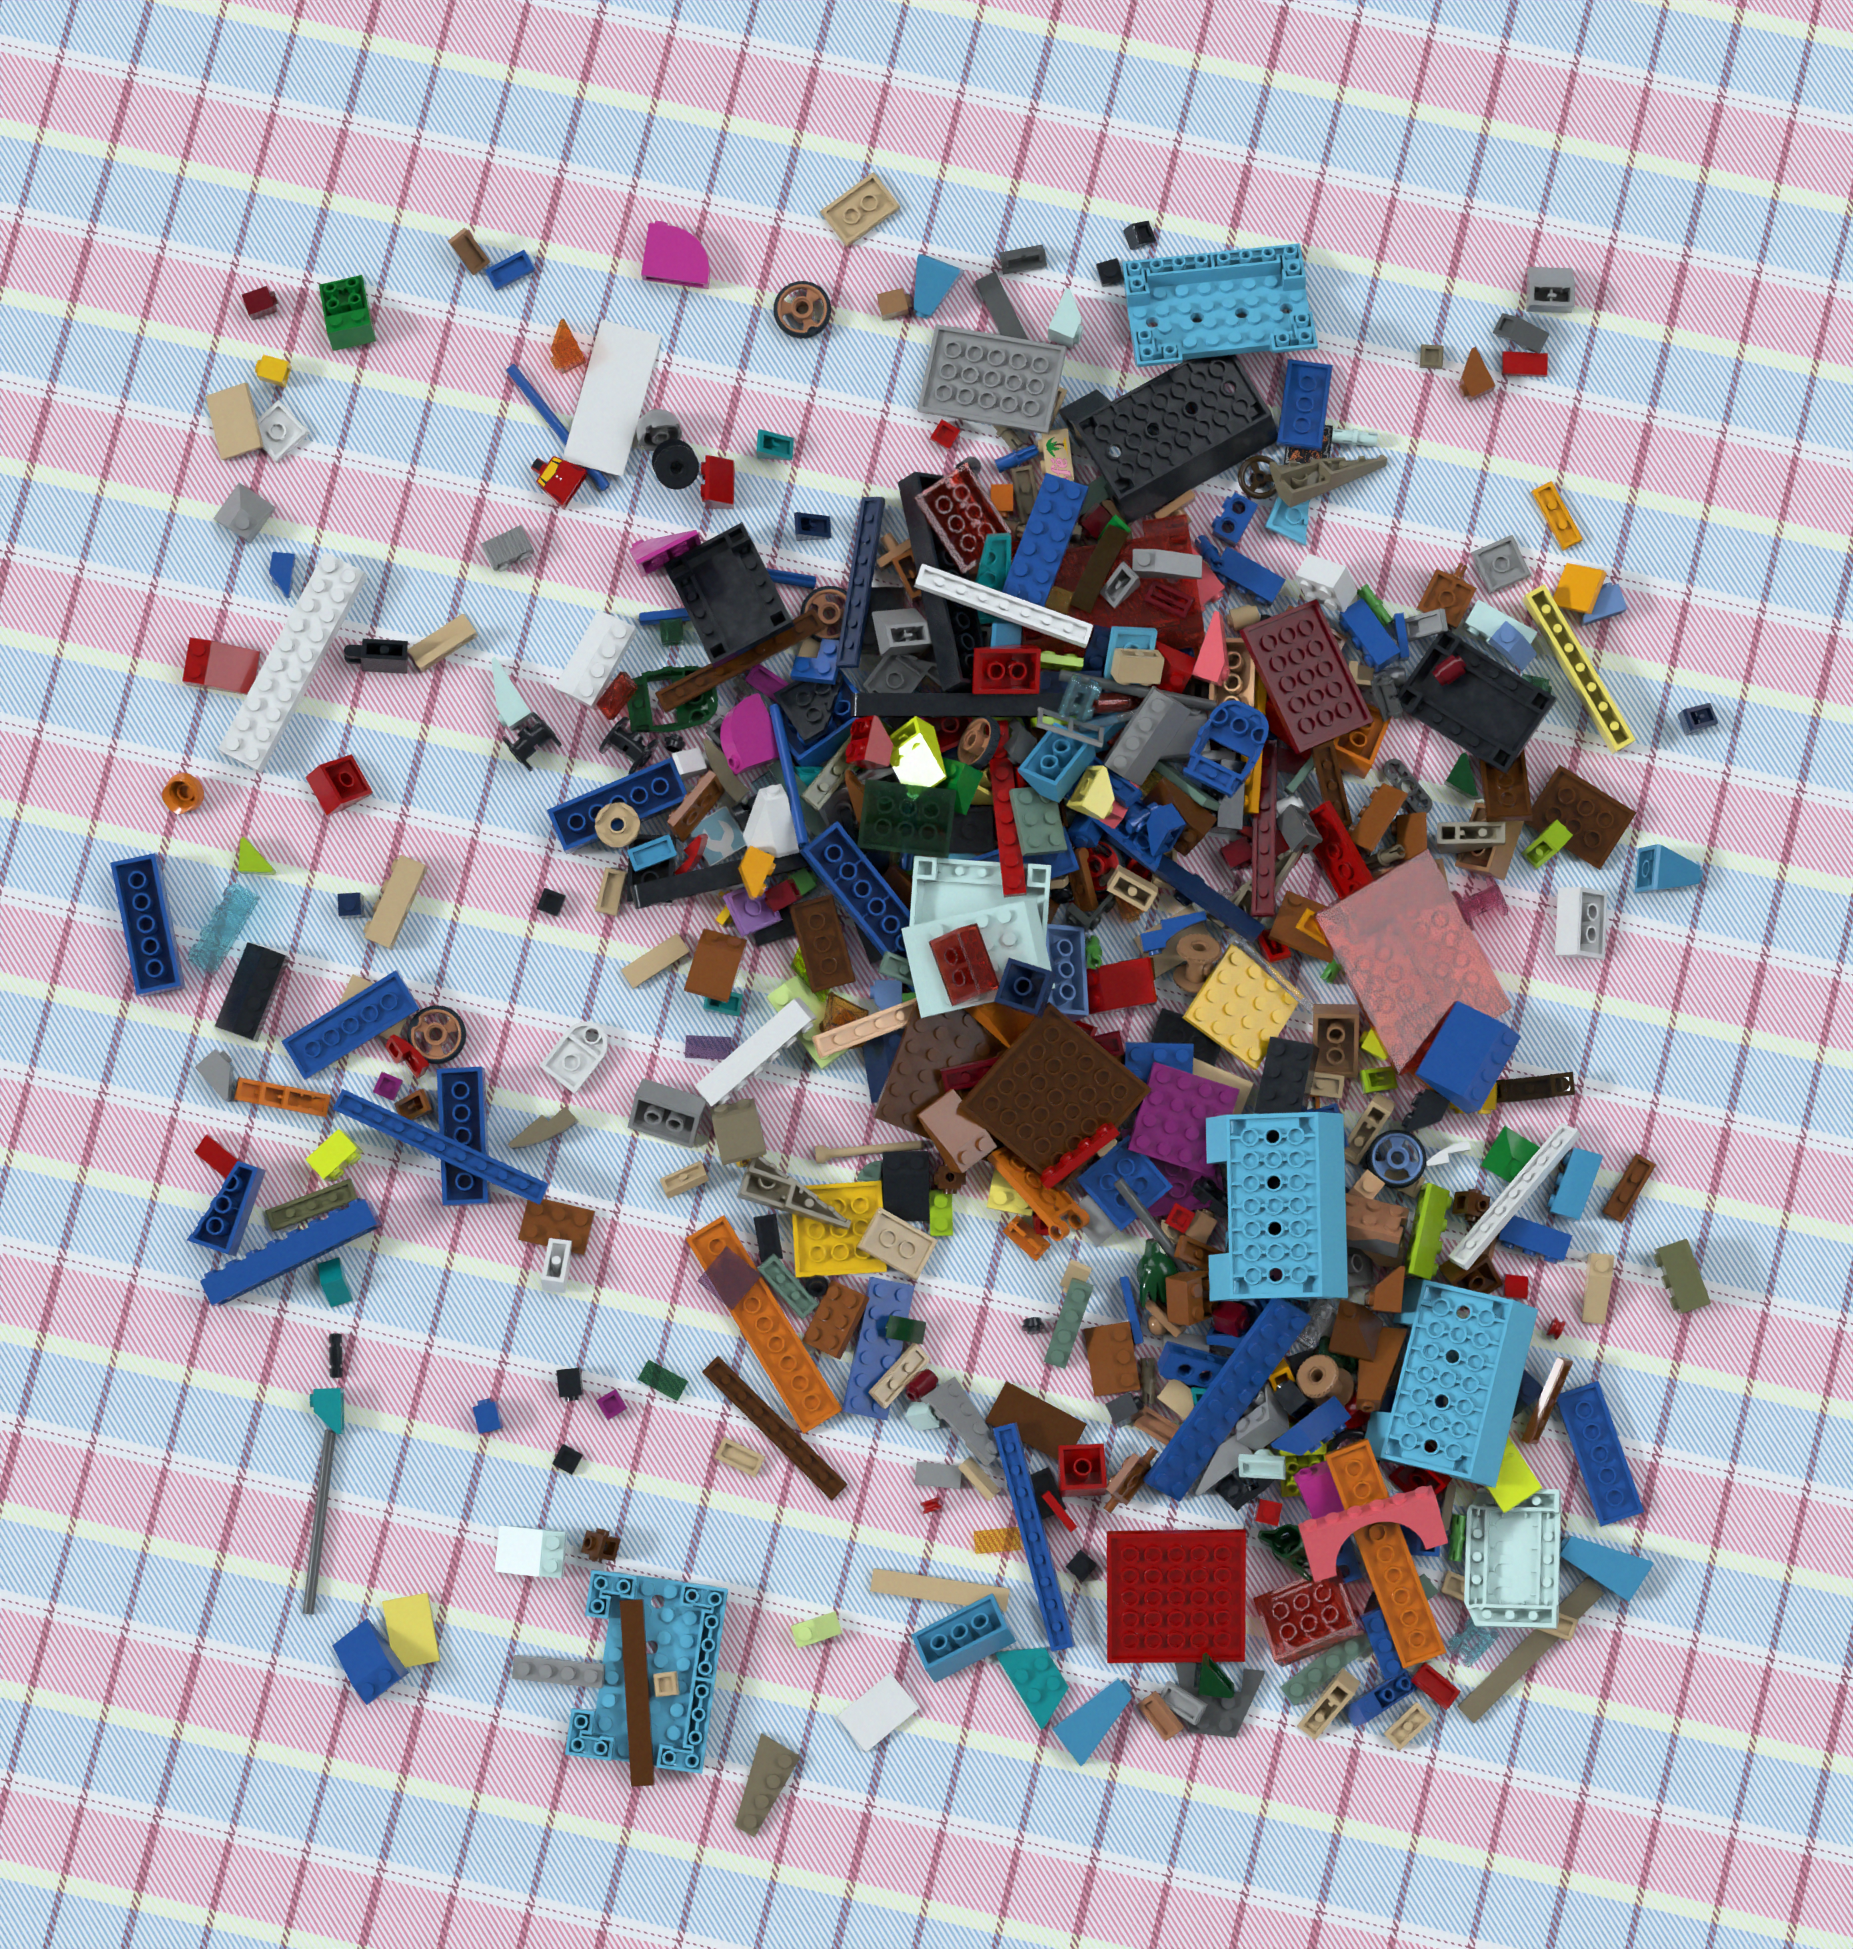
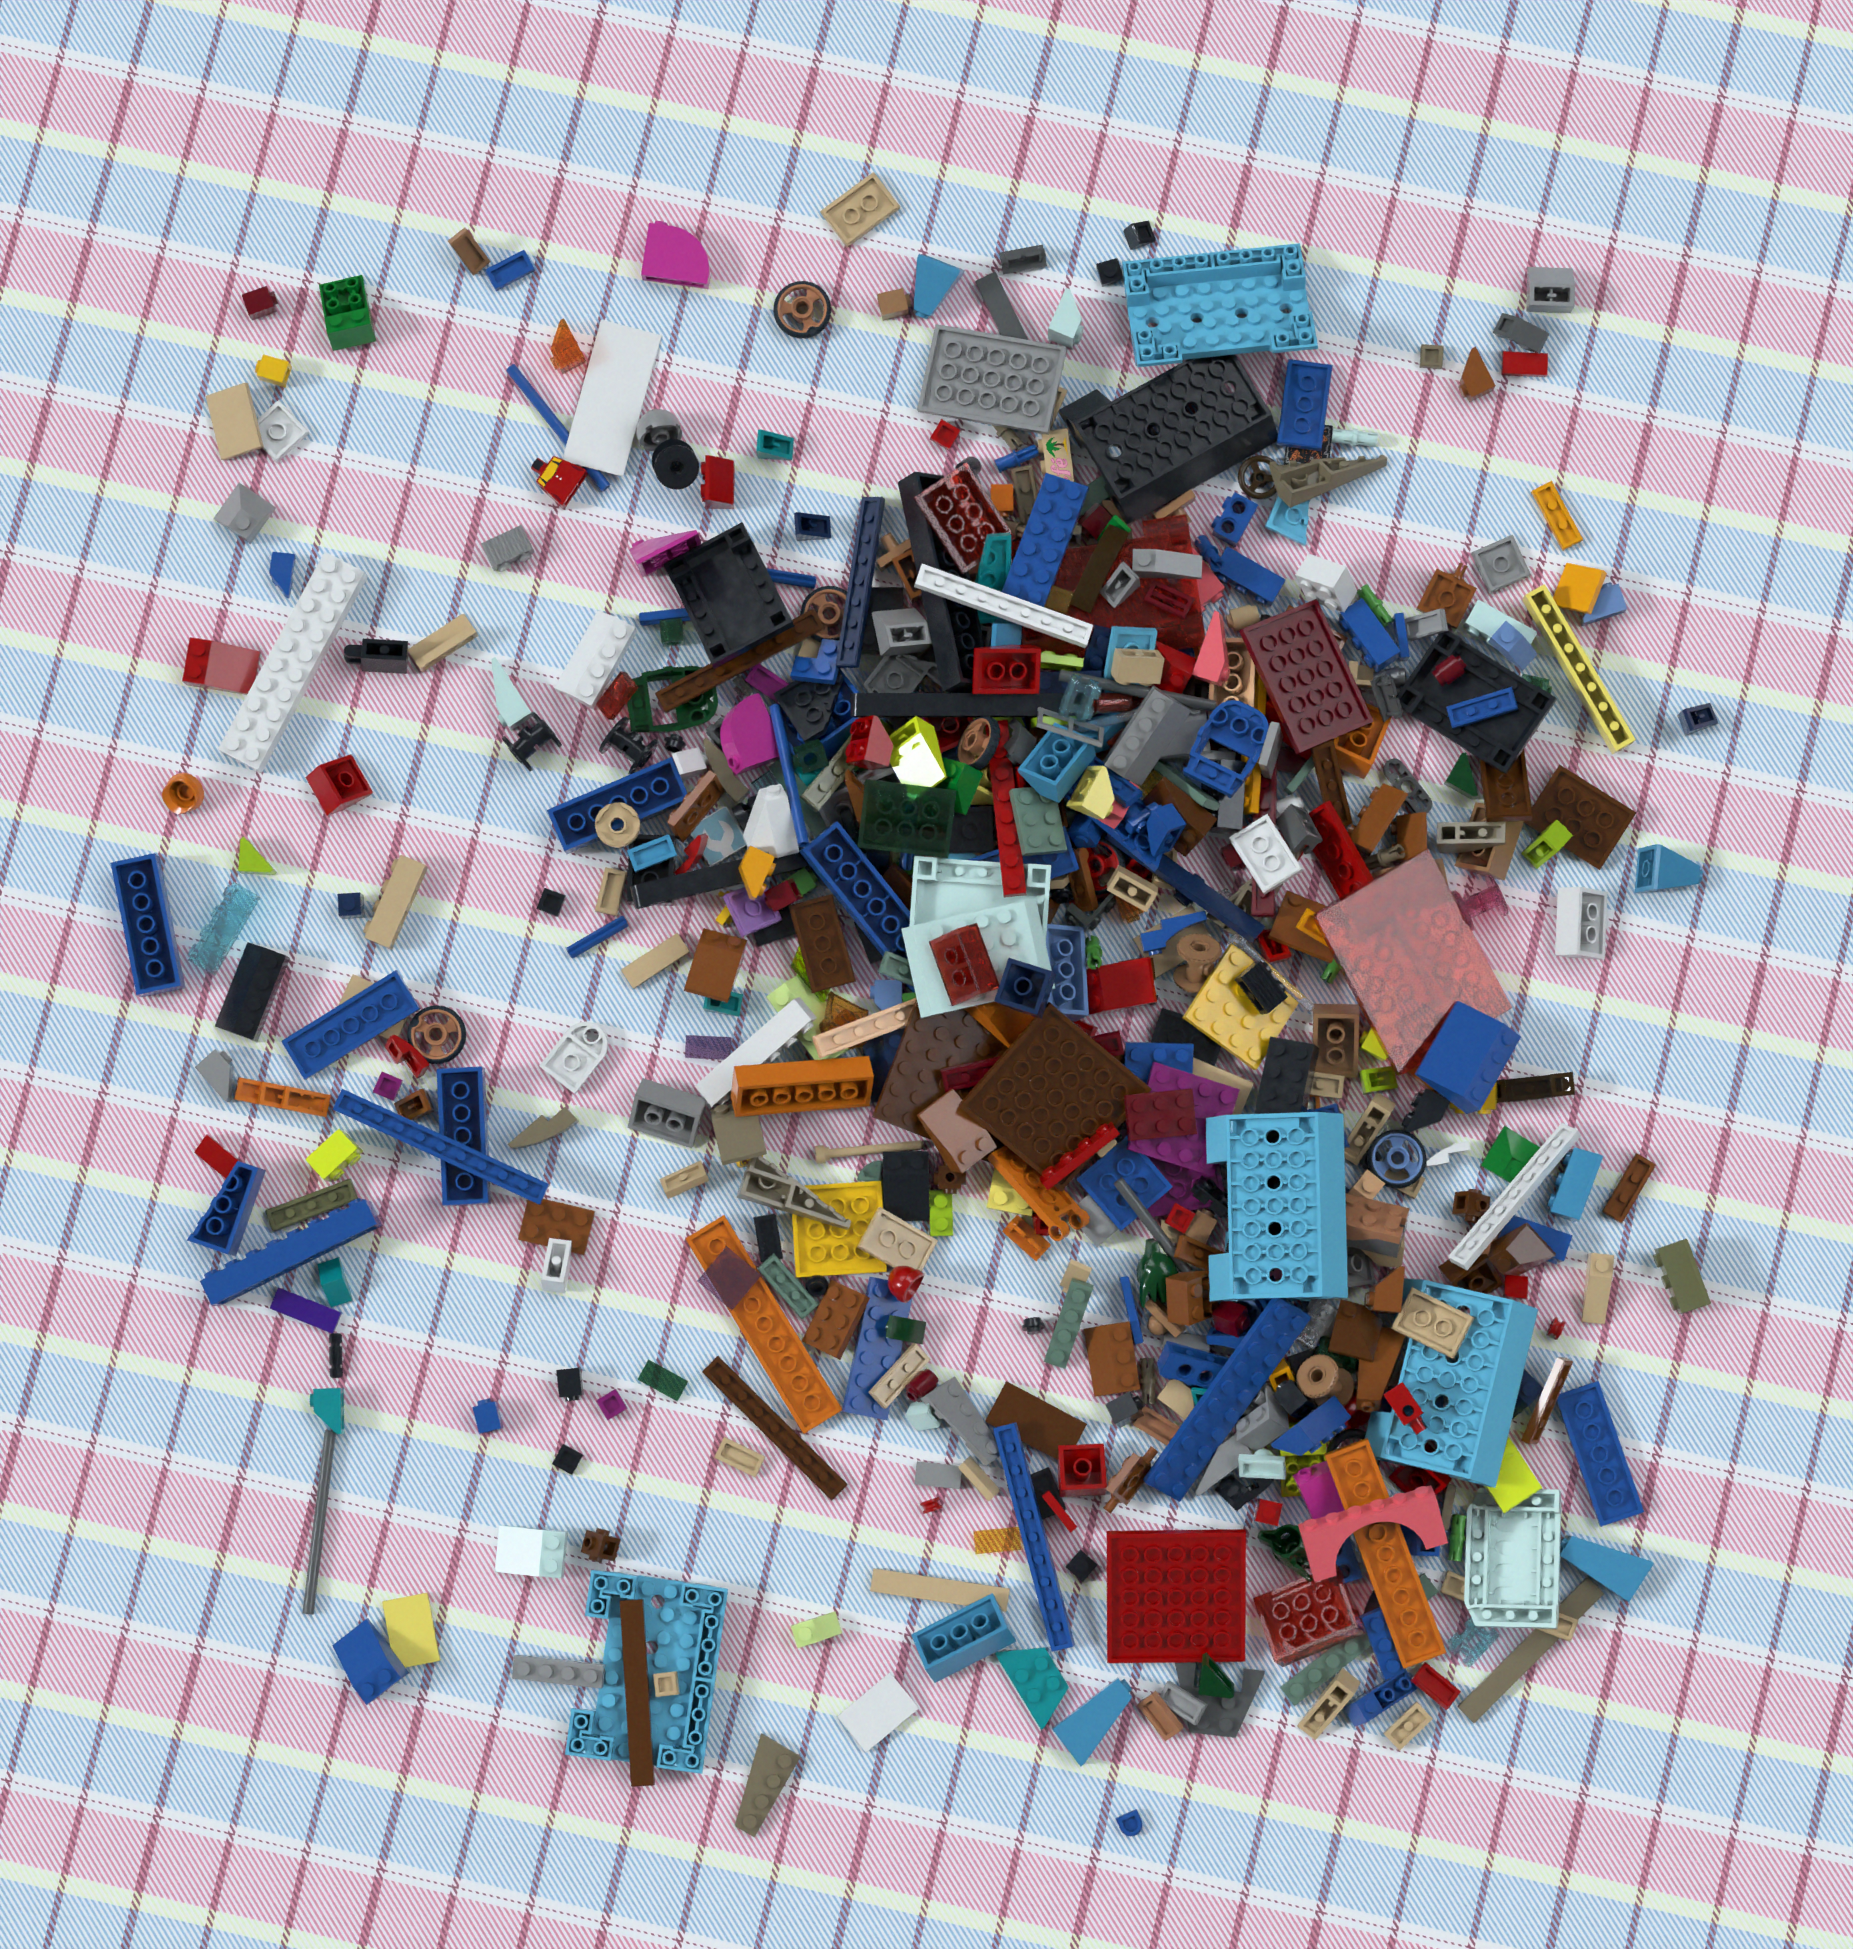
(305, 1310): none -> dark purple tile
(597, 937): none -> blue axle
(802, 1086): none -> orange brick
(818, 761): none -> clear green brick
(904, 1282): none -> red hat
(1130, 1823): none -> blue tile
(1160, 1114): none -> dark red plate
(1261, 987): none -> black brick
(1265, 854): none -> white tile
(1270, 749): none -> light grey tile
(1399, 1398): none -> red torso
(1426, 1232): lime slope -> none
(1433, 1323): none -> tan tile
(1482, 708): none -> blue tile
(1519, 1251): none -> slope

